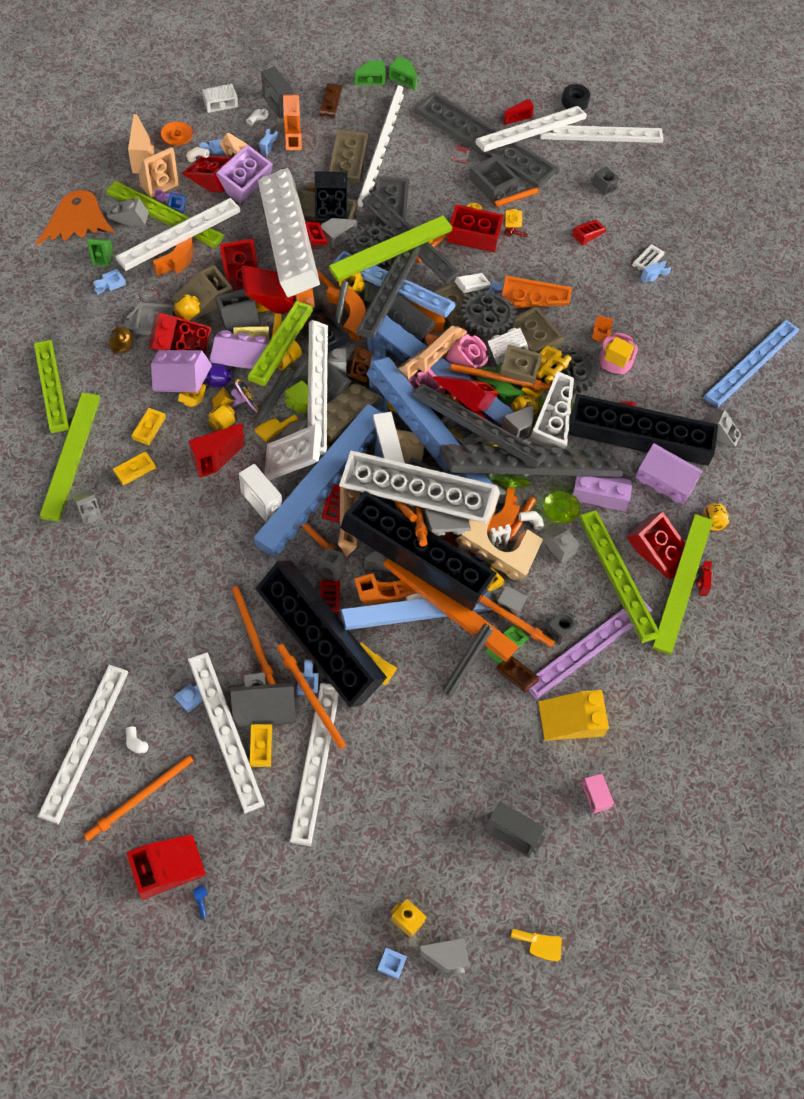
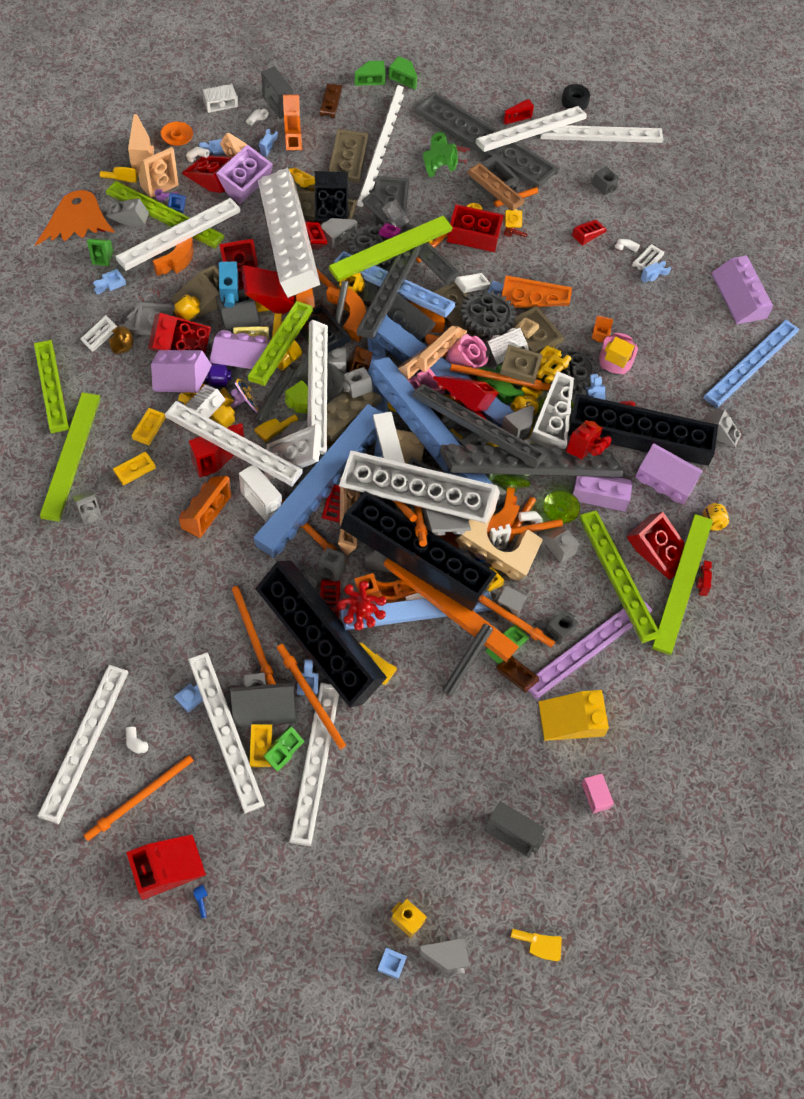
(100, 335): none -> white tile
(121, 173): none -> yellow piece
(206, 401): none -> white brick
(206, 506): none -> orange slope
(228, 283): none -> dark azure torso
(234, 443): none -> white tile
(283, 747): none -> bright green slope
(302, 178): none -> yellow plate
(357, 382): none -> light grey brick
(362, 605): none -> red animal
(389, 231): none -> magenta tile
(395, 214): none -> clear brick
(440, 154): none -> bright green piece
(496, 186): none -> medium nougat tile
(528, 327): none -> tan tile
(537, 527): none -> orange bar
(587, 439): none -> red brick
(596, 389): none -> light blue plate
(626, 243): none -> white arm
(742, 290): none -> lavender slope

